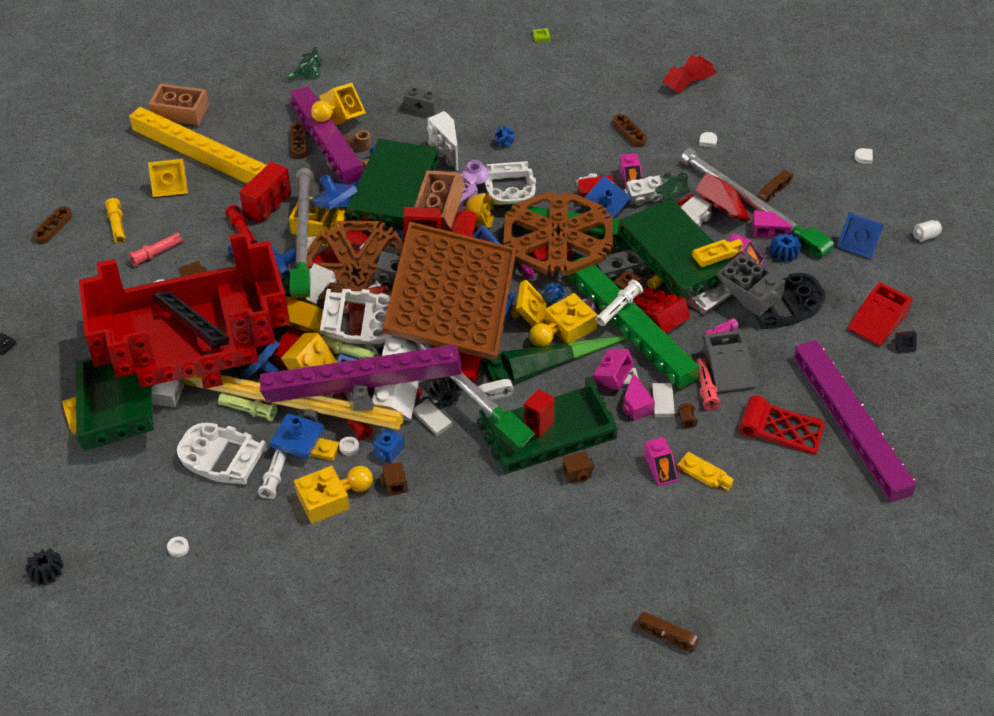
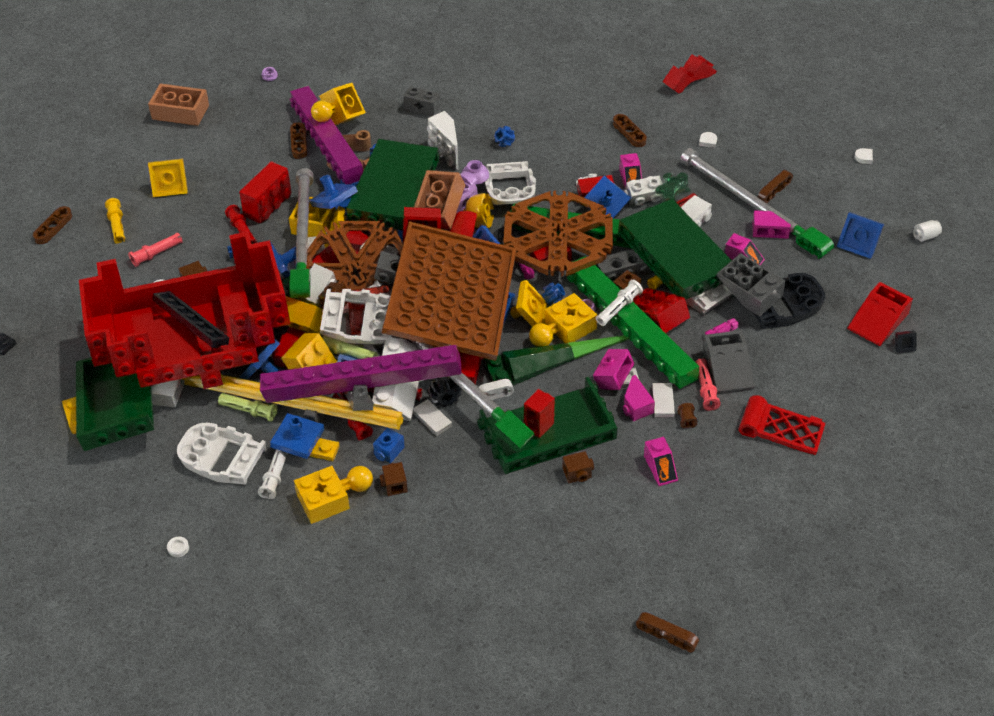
(44, 566): black gear -> none
(195, 145): yellow brick -> none
(269, 74): none -> lavender plate
(308, 66): clear green animal -> none
(349, 446): white tile -> none
(541, 35): lime tile -> none
(704, 471): yellow hinge -> none
(717, 252): yellow hinge -> none
(722, 196): slope -> none
(785, 247): blue gear -> none
(855, 421): magenta brick -> none

